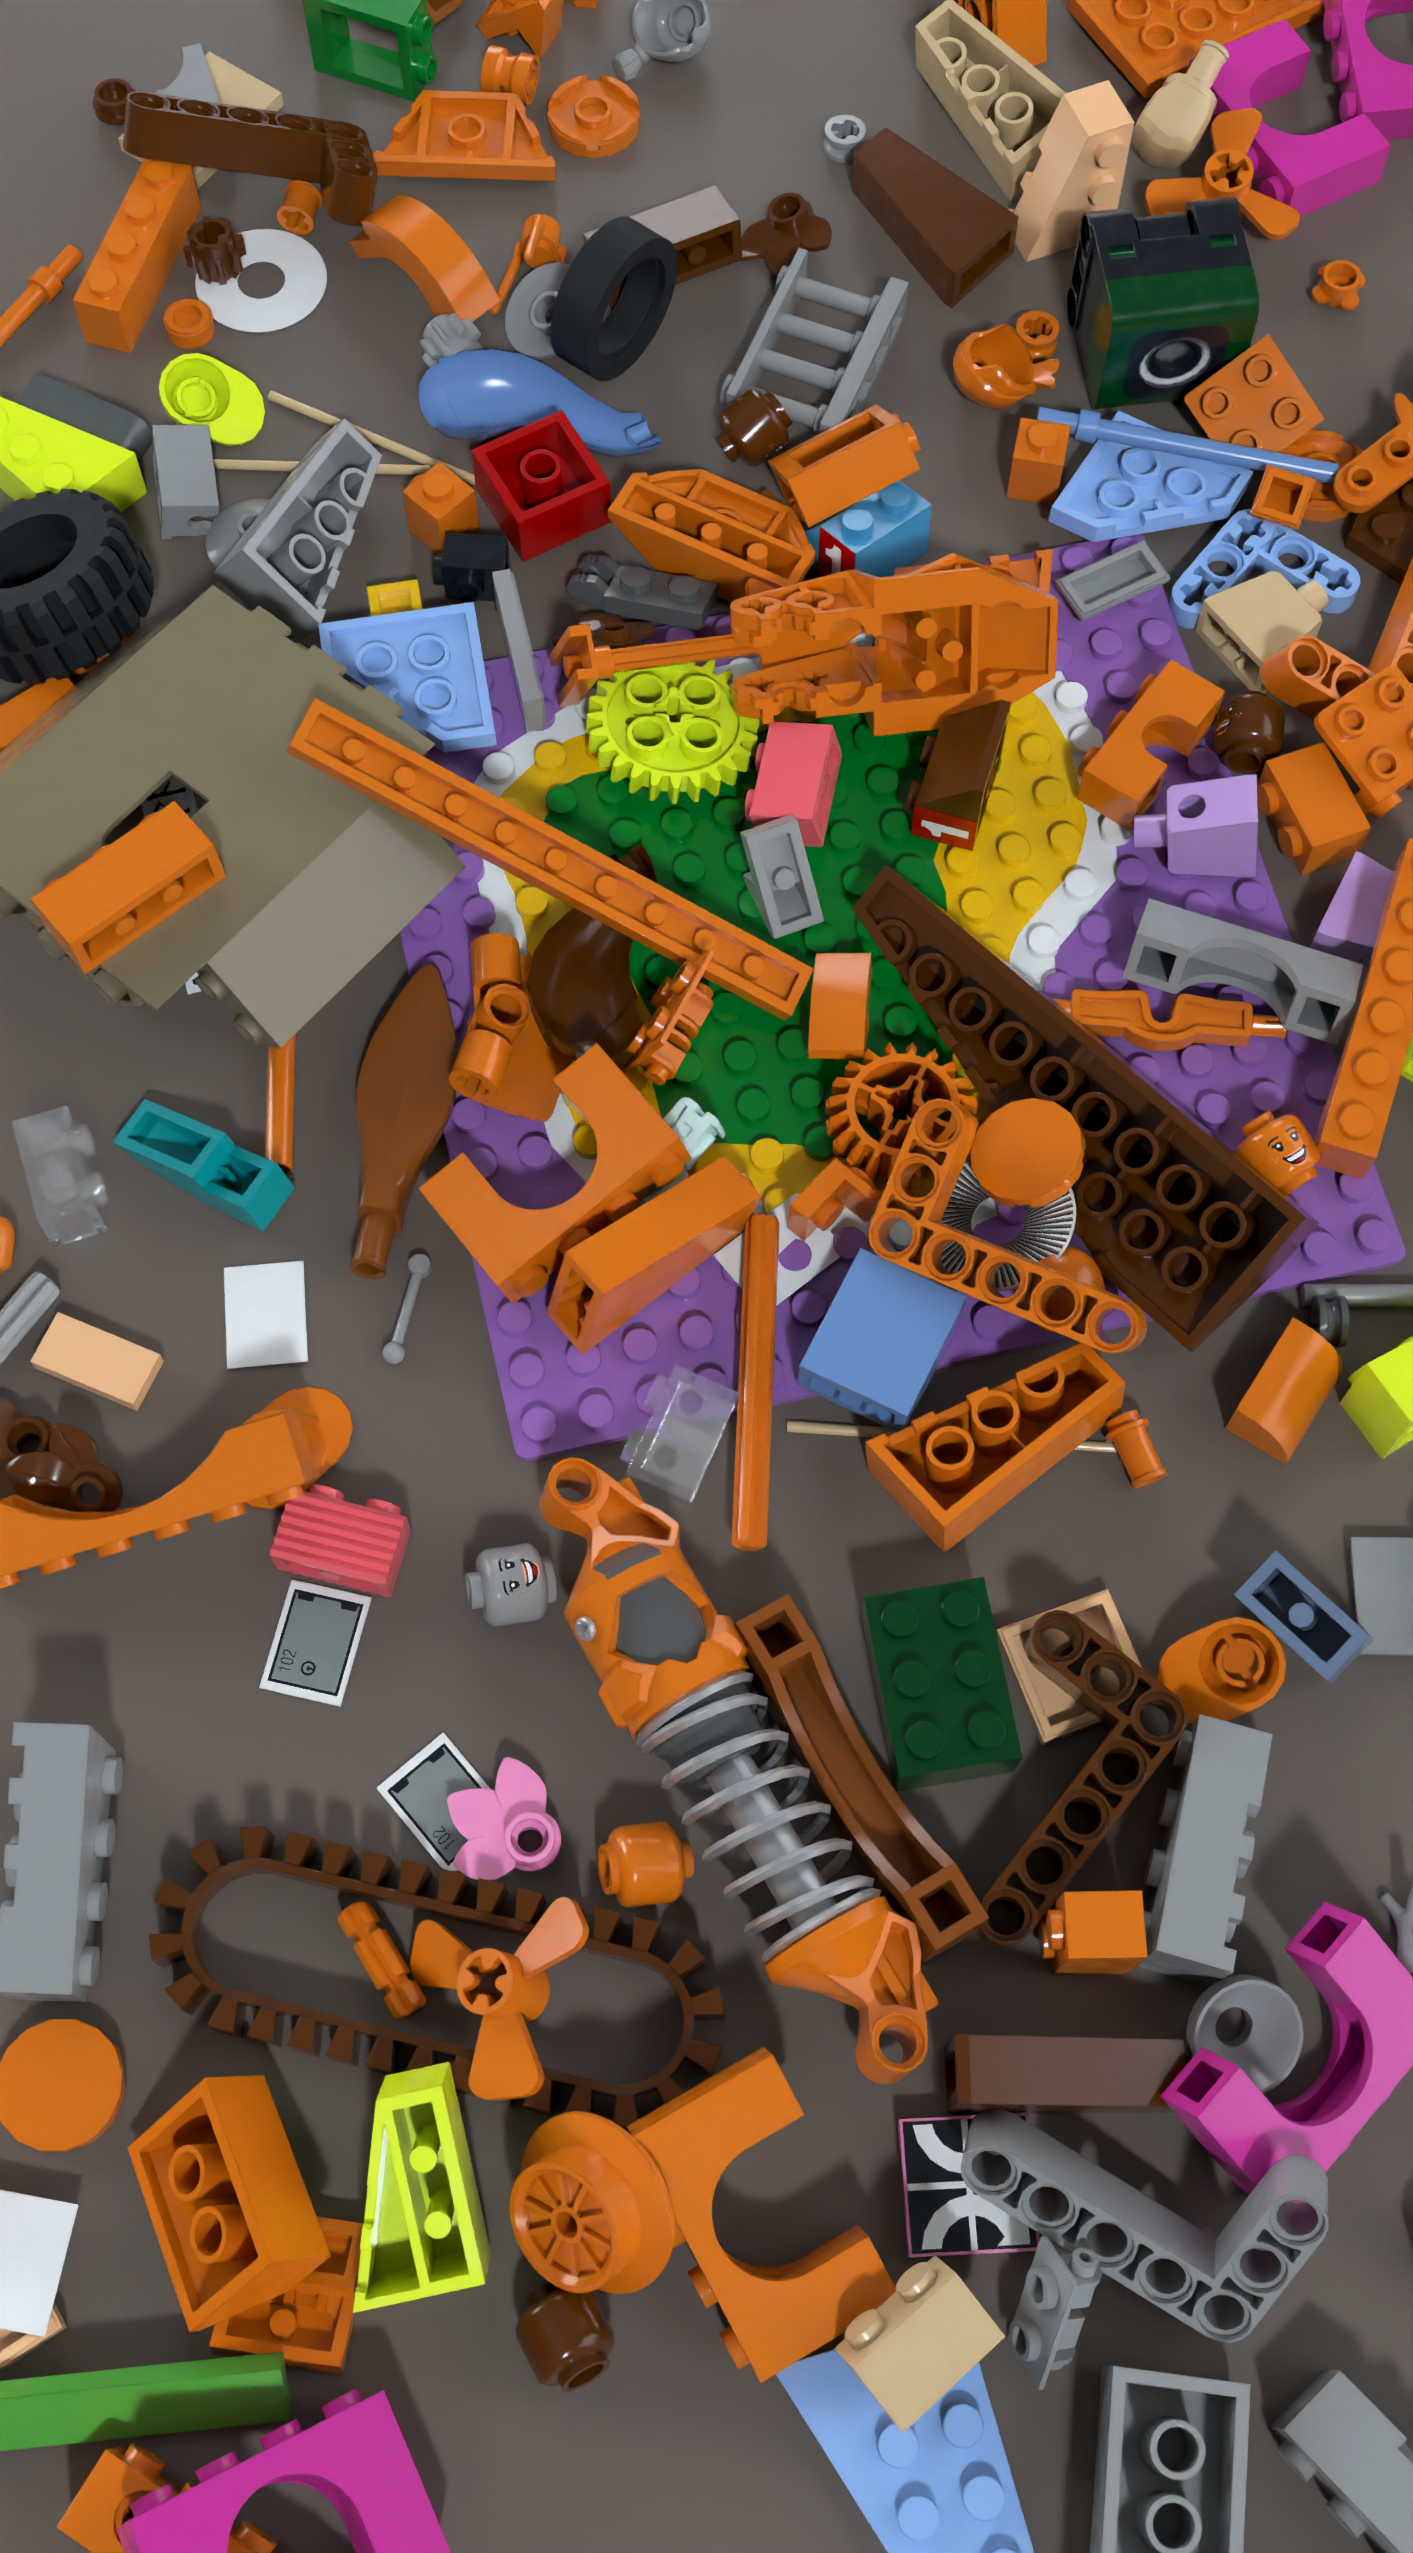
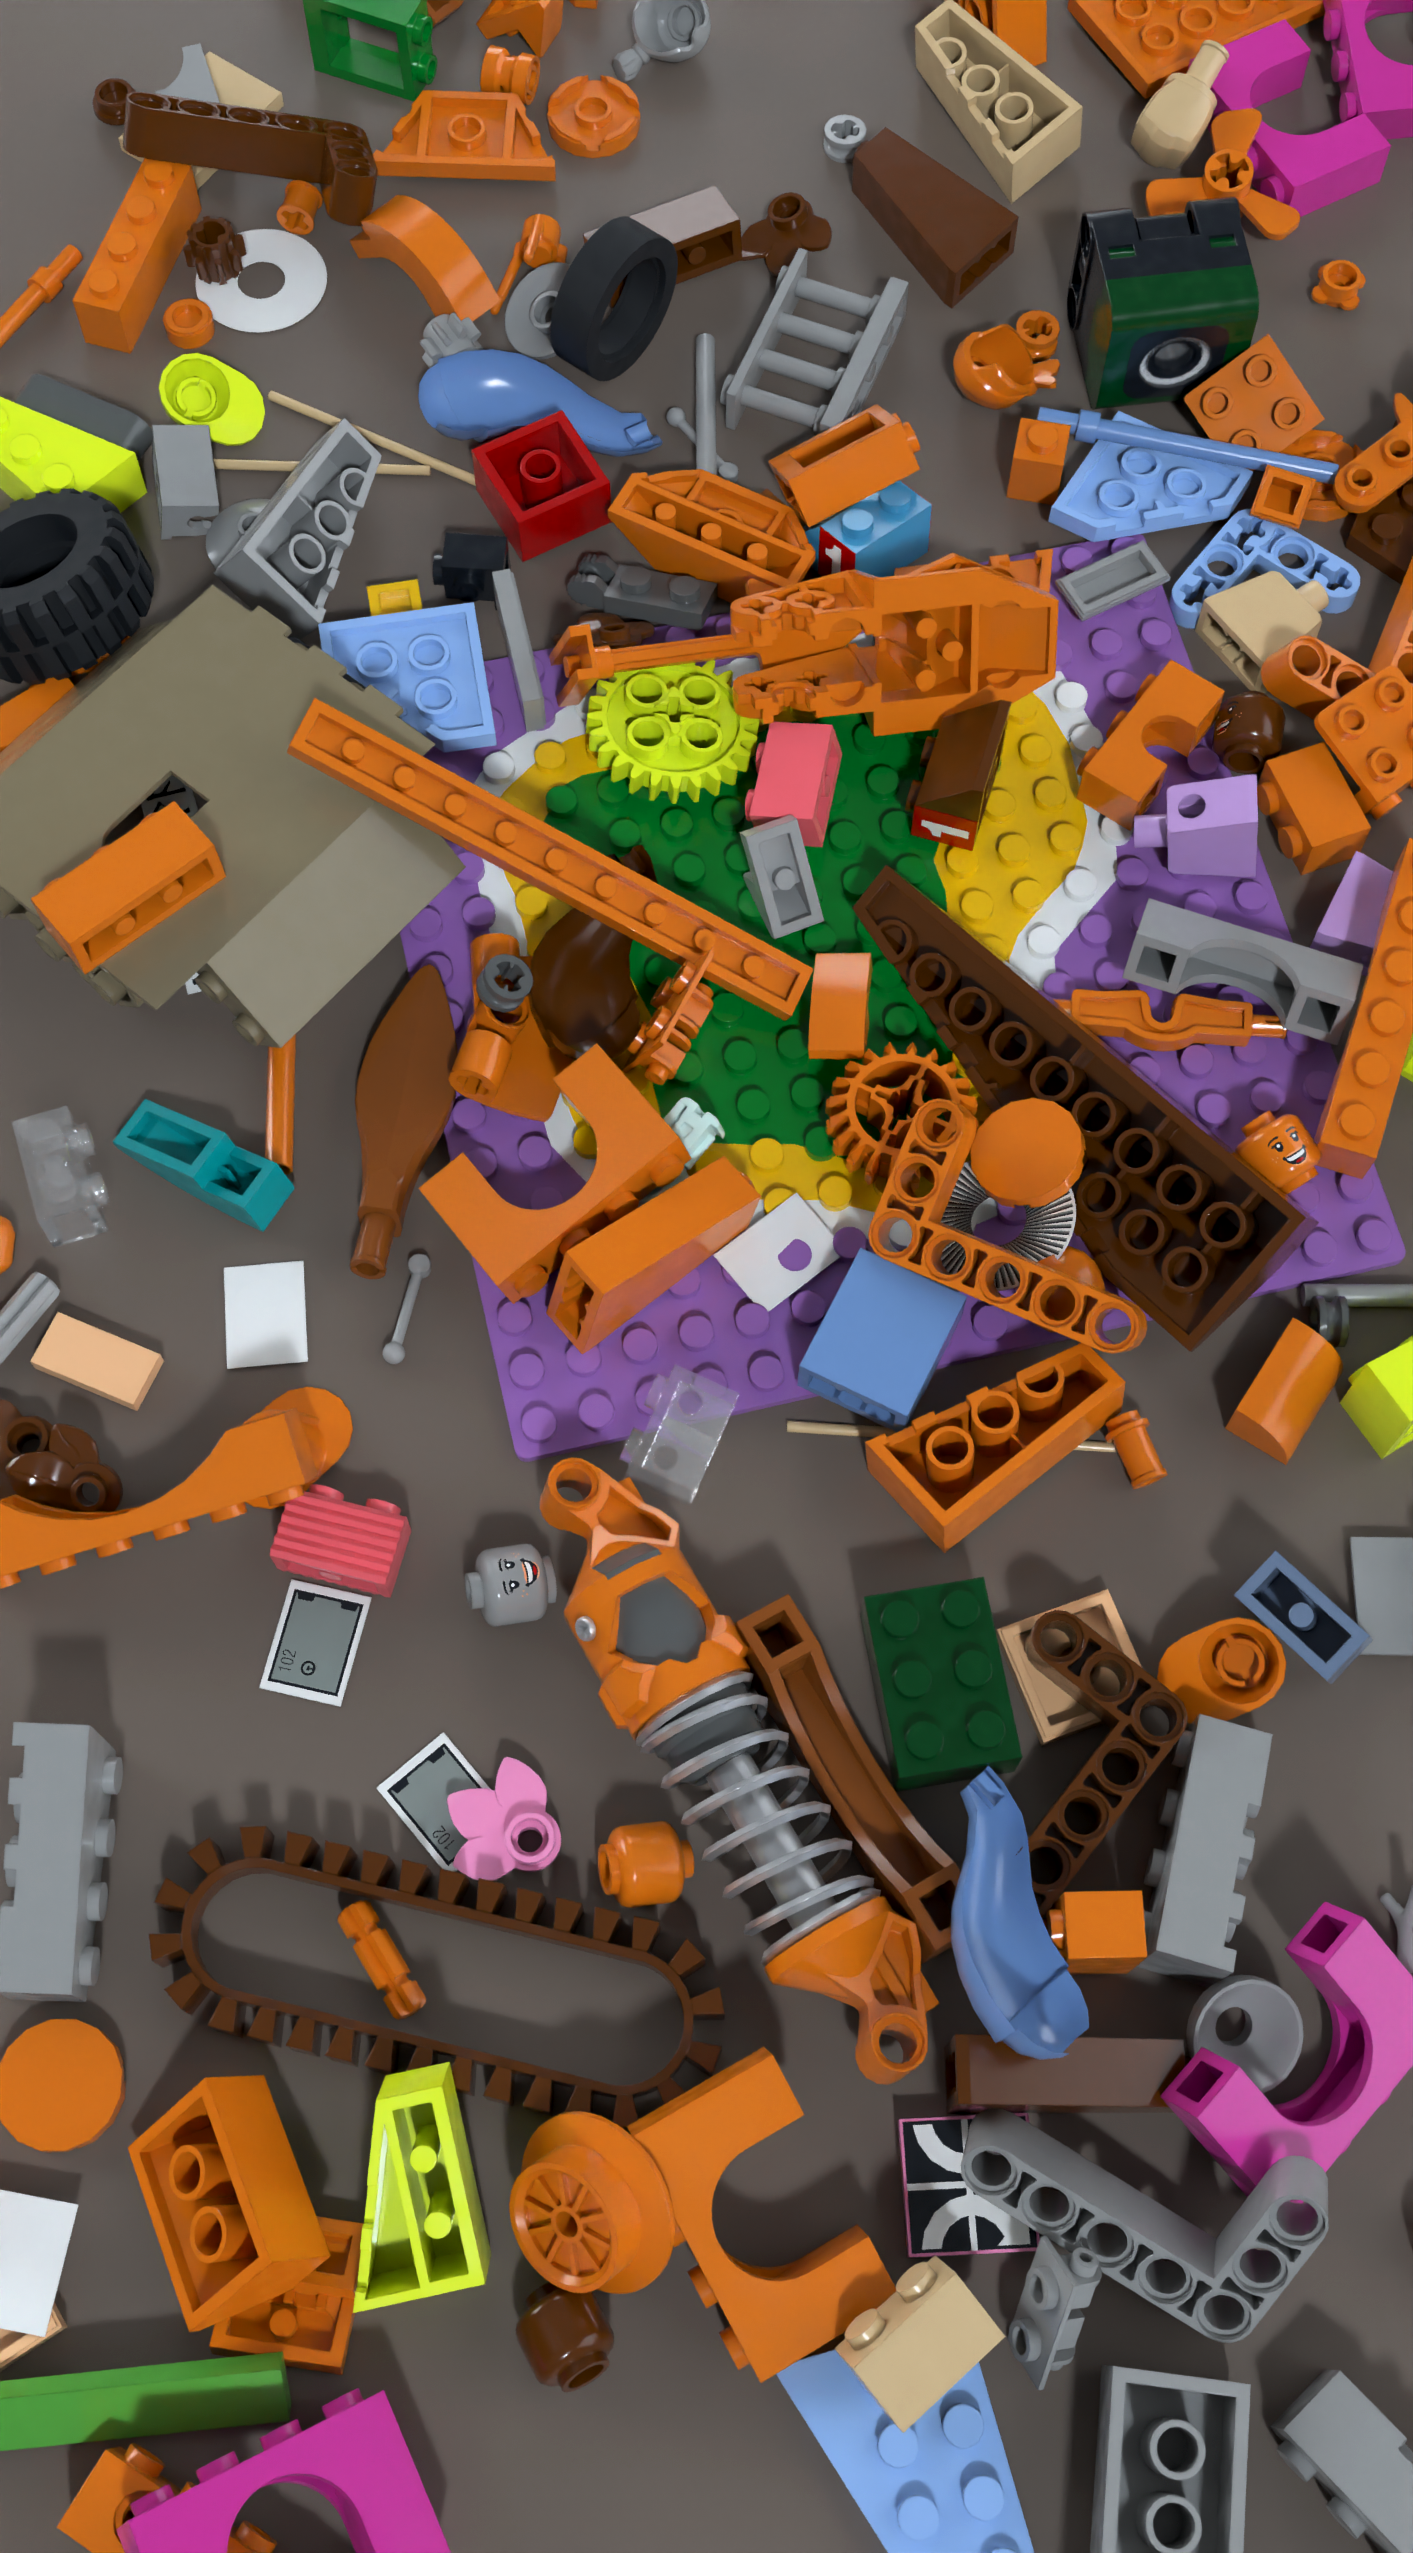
(440, 504): orange brick -> none
(504, 2055): orange piece -> none
(508, 967): none -> dark grey bush
(676, 418): none -> light grey hinge
(705, 403): none -> light grey bar
(753, 427): reddish brown head -> none
(755, 1384): orange axle -> none
(826, 1197): orange bracket -> none
(999, 1938): none -> medium blue animal
(1077, 172): light nougat wedge -> none

